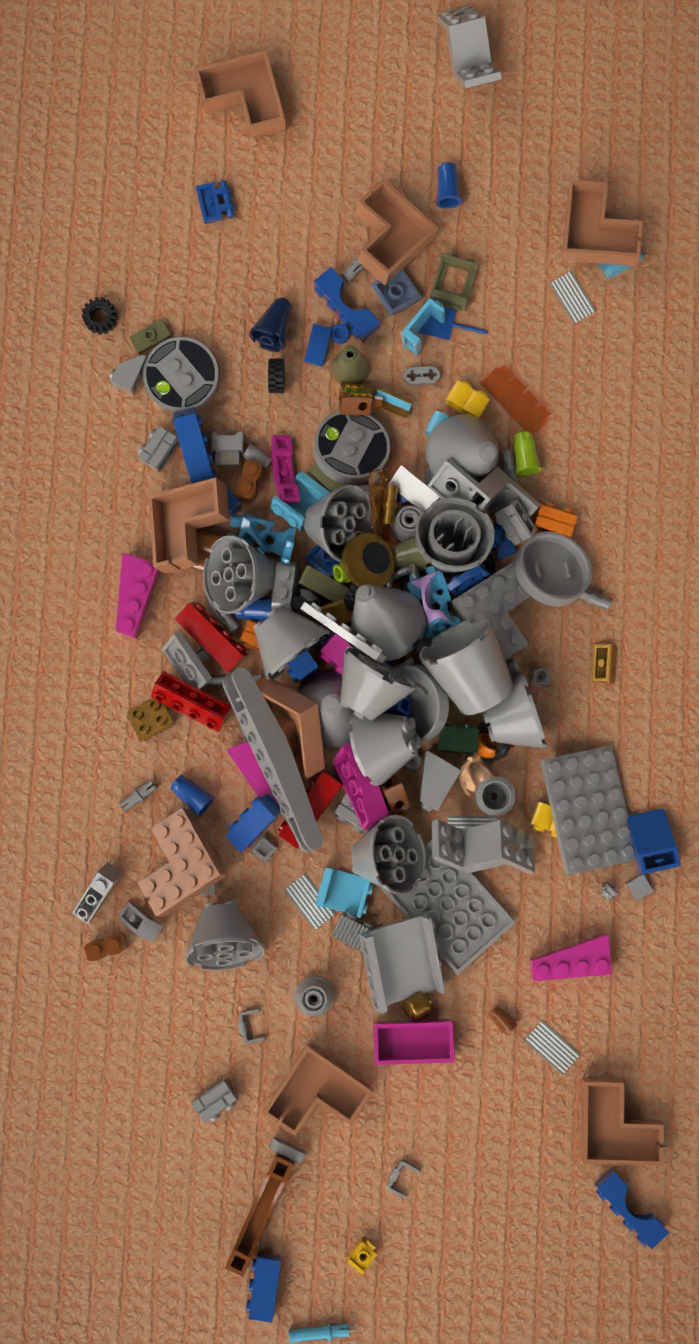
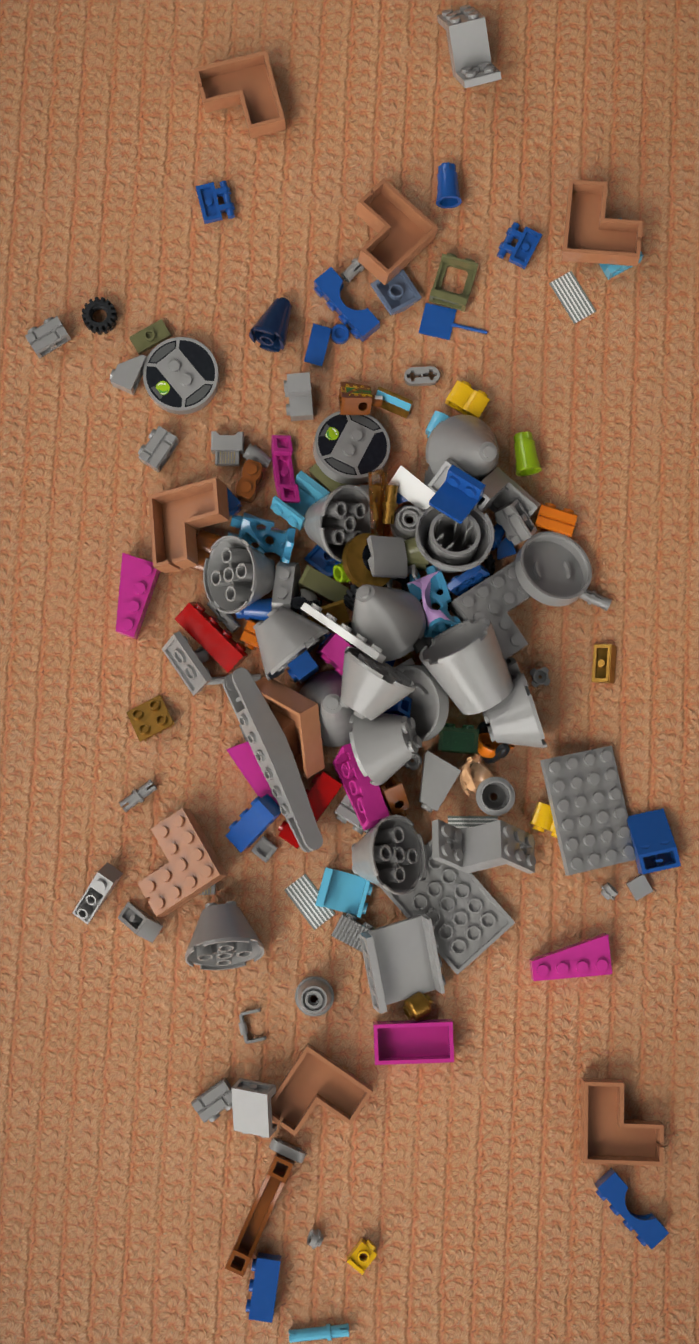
(47, 336): none -> light grey brick
(109, 946): dark orange brick -> none
(190, 701): red brick -> none
(192, 795): blue plant -> none
(193, 445): blue wedge -> none
(253, 1107): none -> panel
(276, 375): black tyre -> none
(298, 390): none -> light grey brick
(314, 1238): none -> light grey plate
(350, 366): olive cone -> none
(387, 556): none -> light grey slope
(394, 1175): light grey piece -> none
(408, 335): medium azure panel -> none
(458, 495): none -> blue bracket
(503, 1021): dark orange cone -> none
(508, 464): light grey pin -> none
(510, 397): clear orange windscreen -> none
(524, 248): none -> blue plate
(552, 1047): light grey sticker -> none

